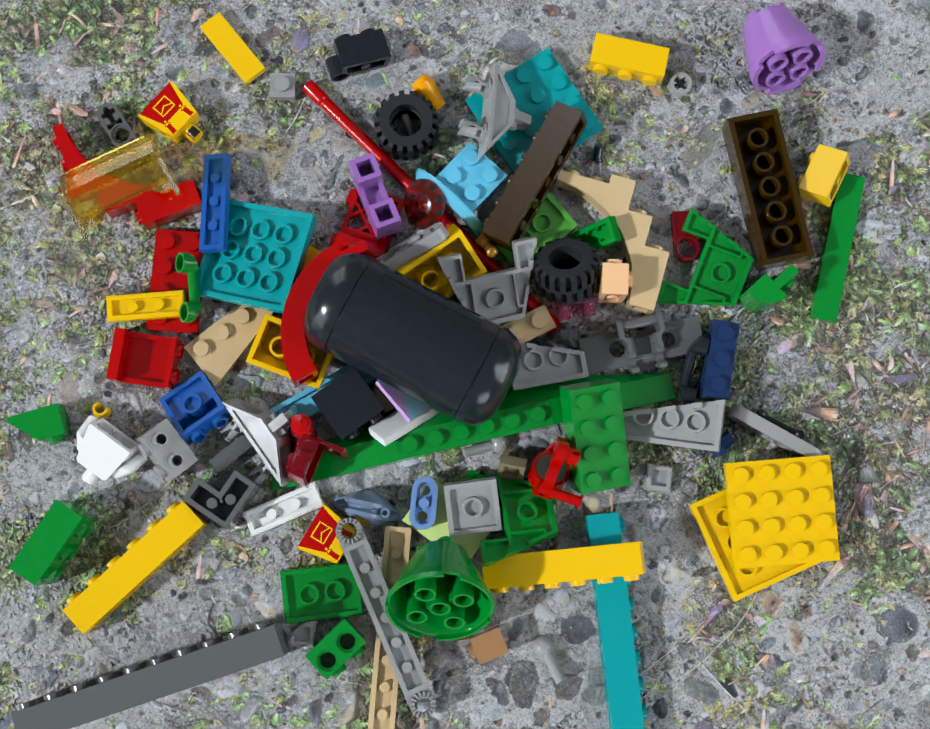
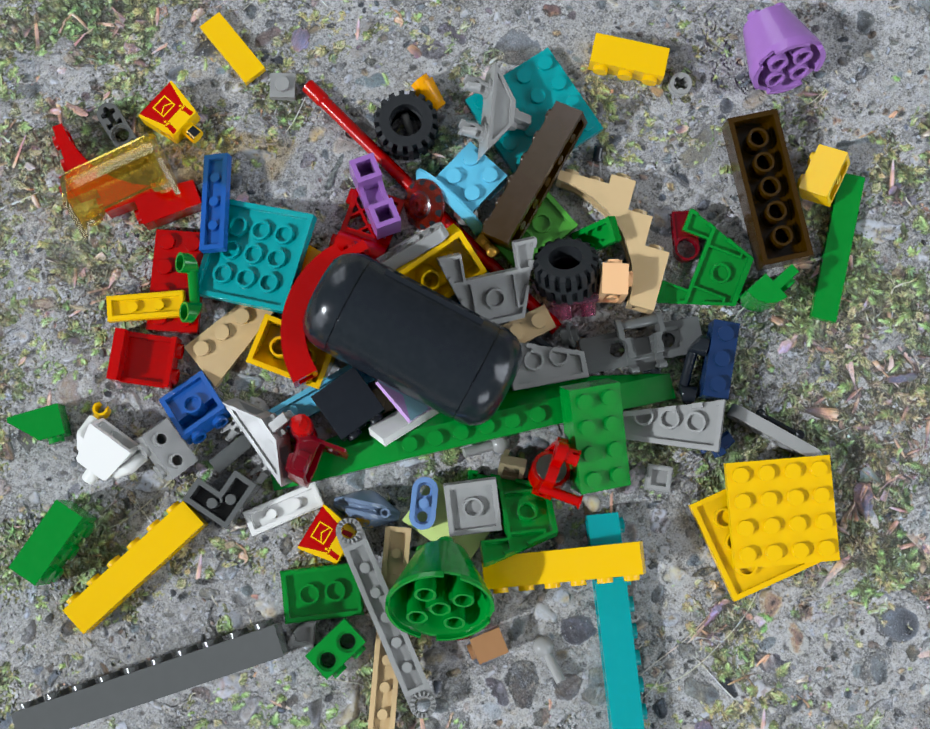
(358, 54): black hinge -> none

